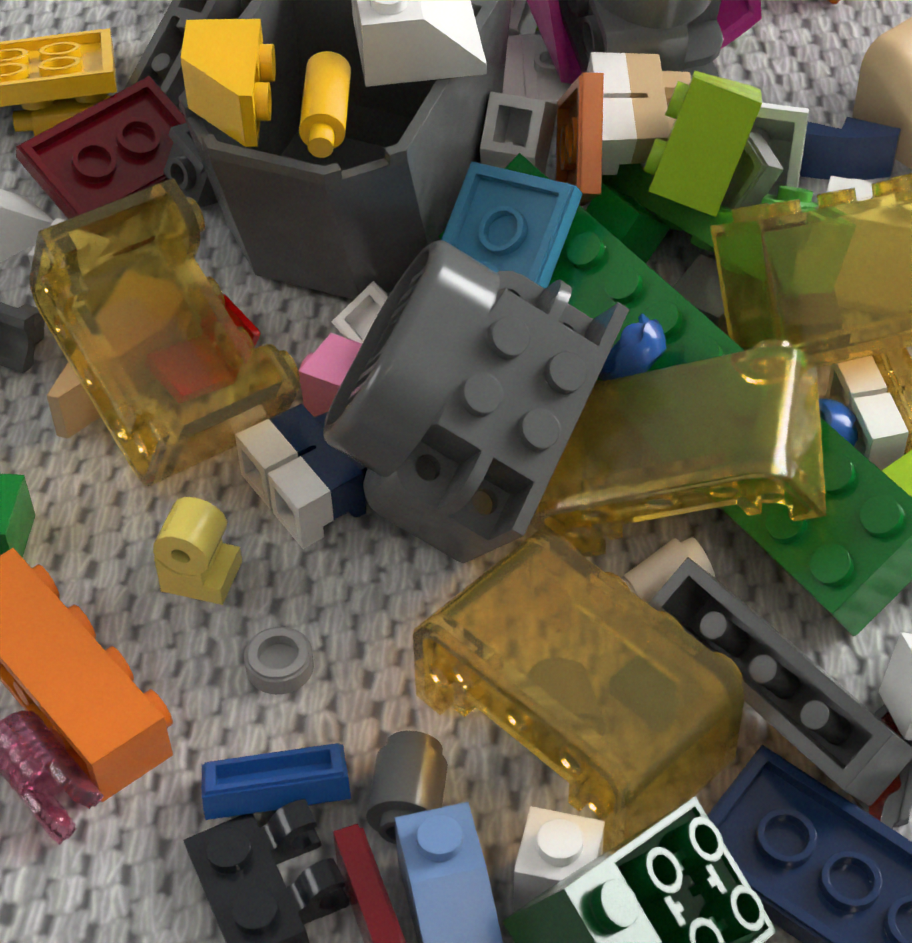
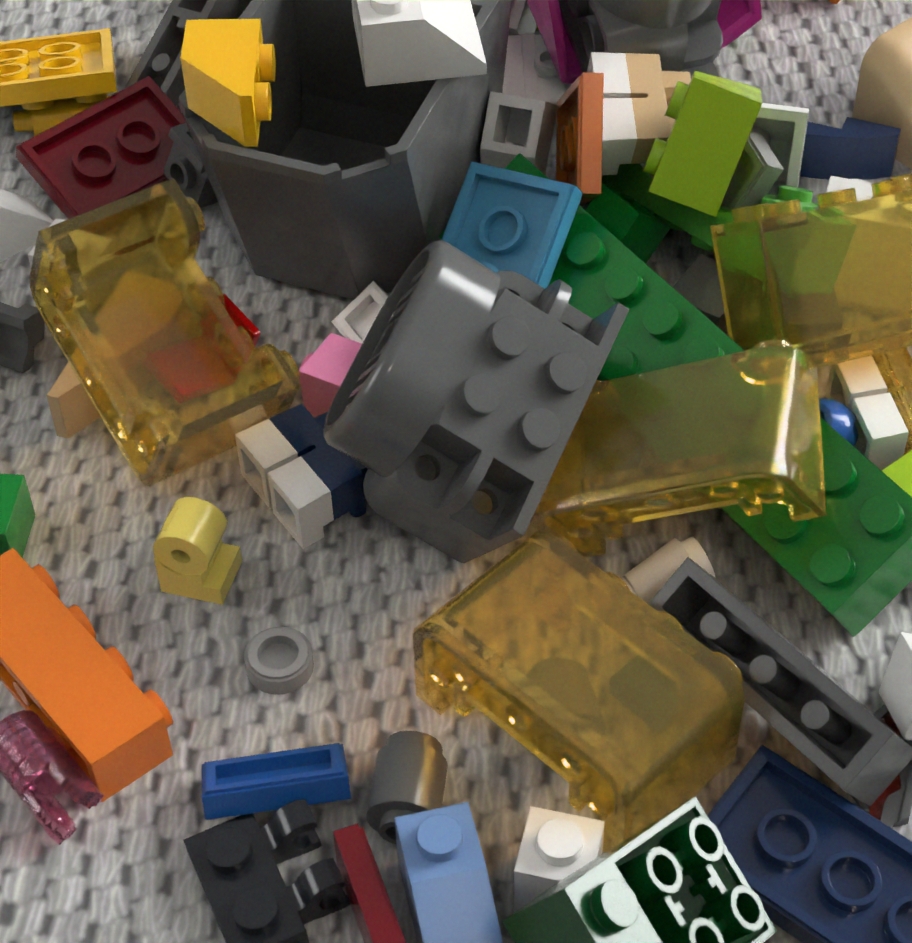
(325, 103): yellow cylinder -> none
(636, 350): blue plate -> none

